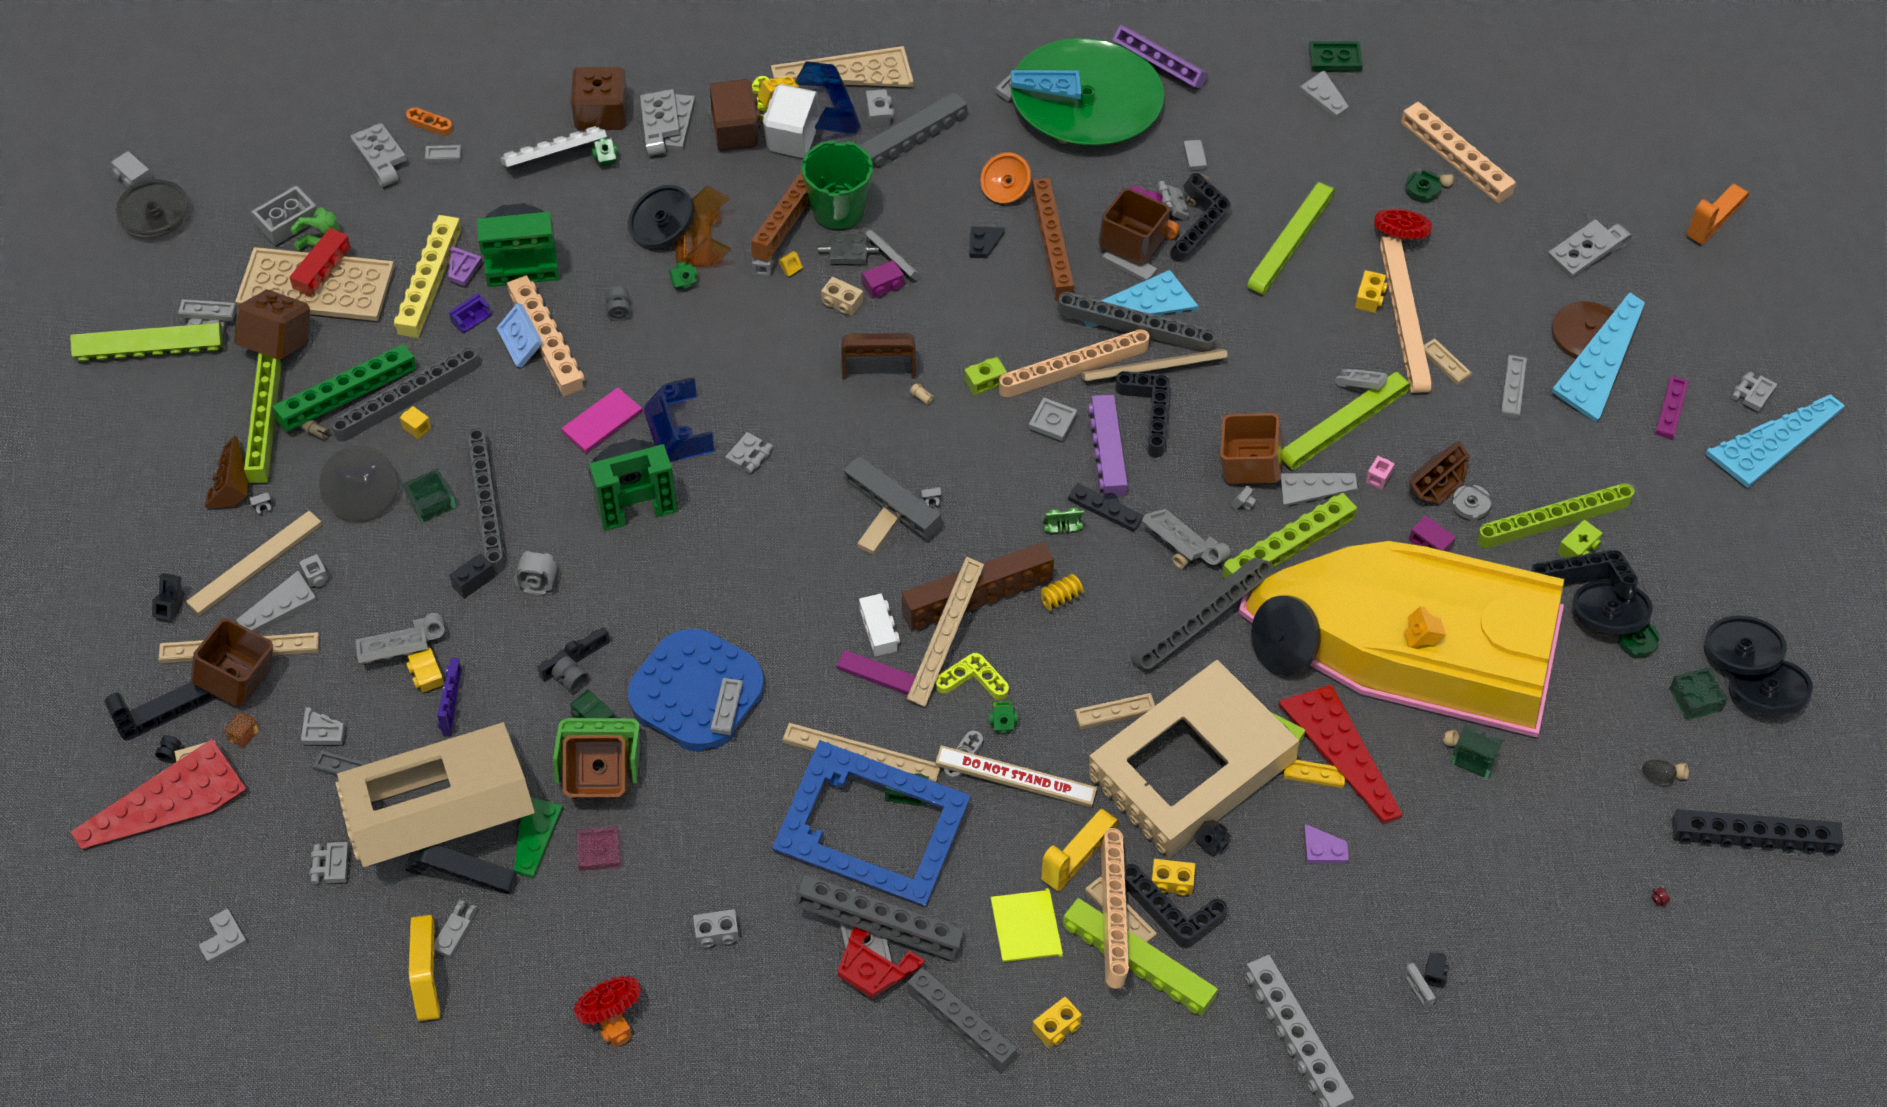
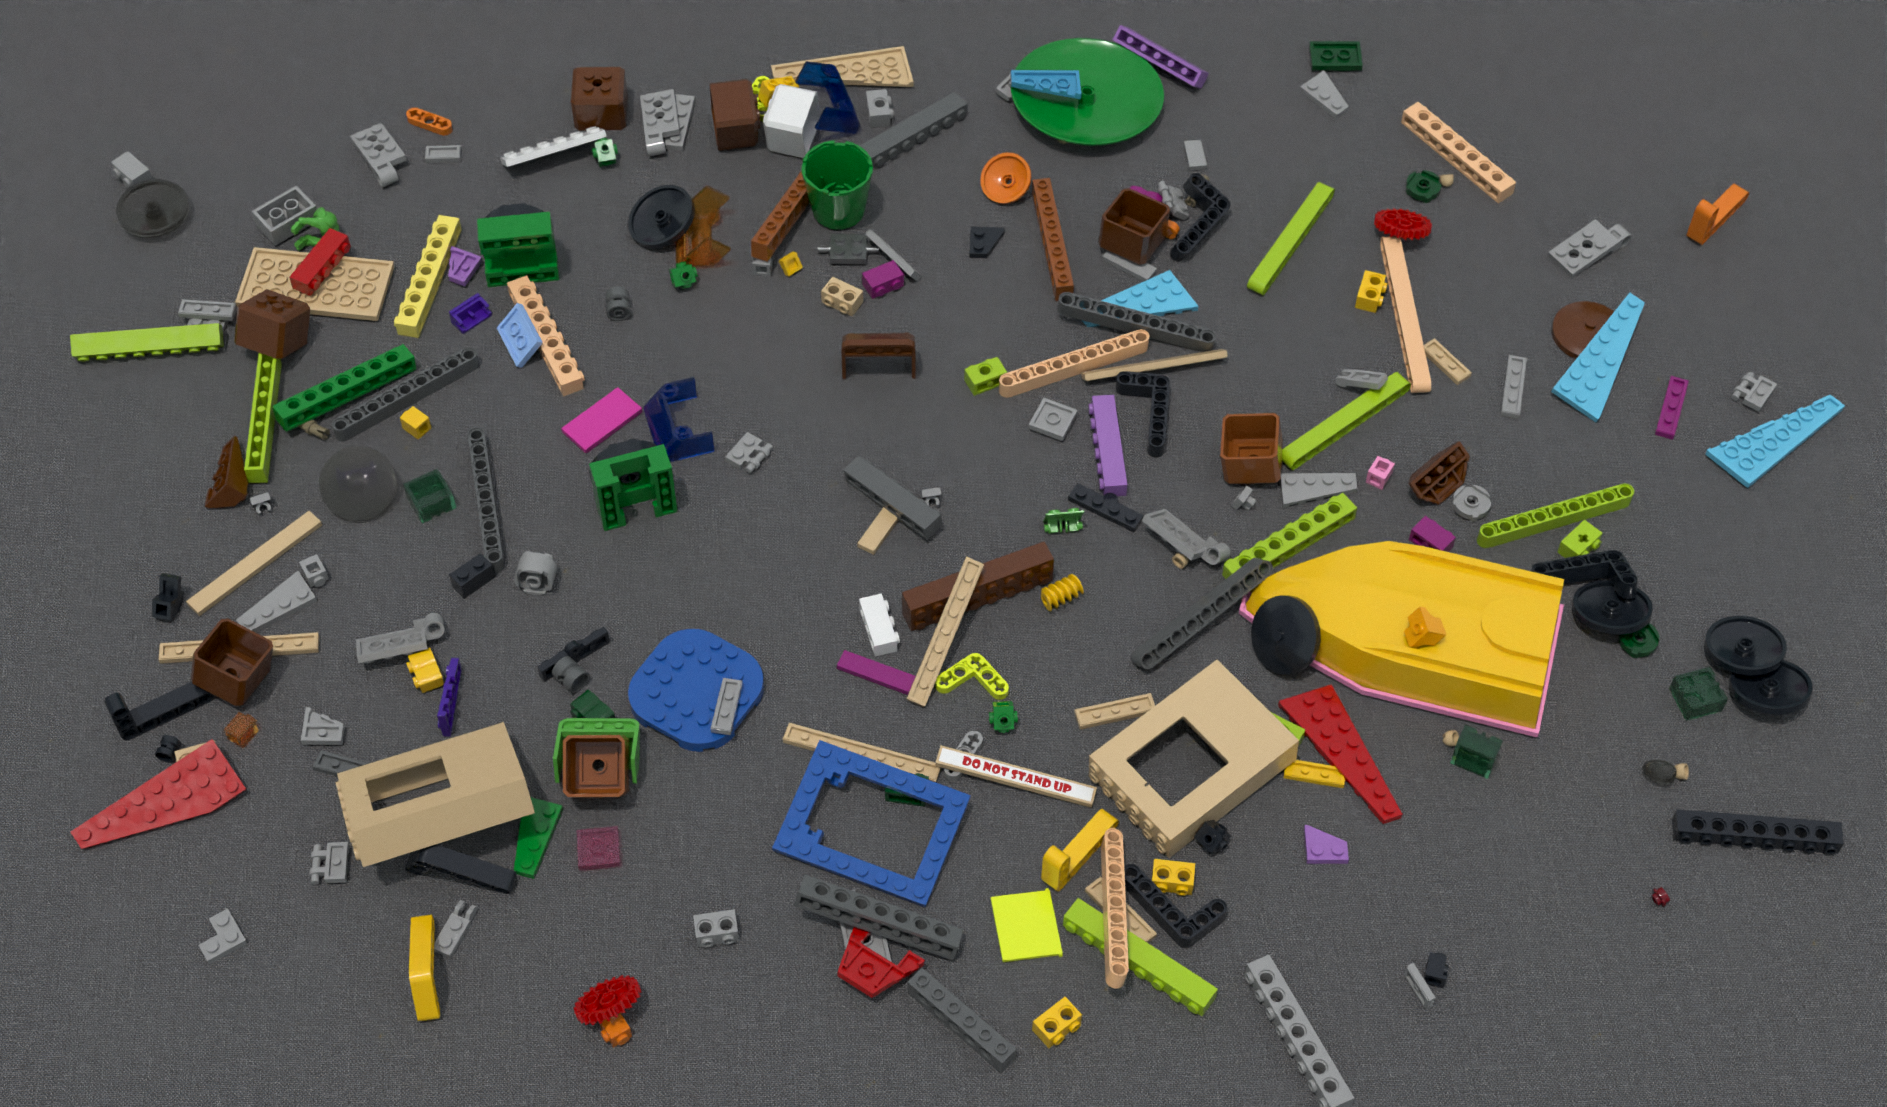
(921, 394): tan pin -> none

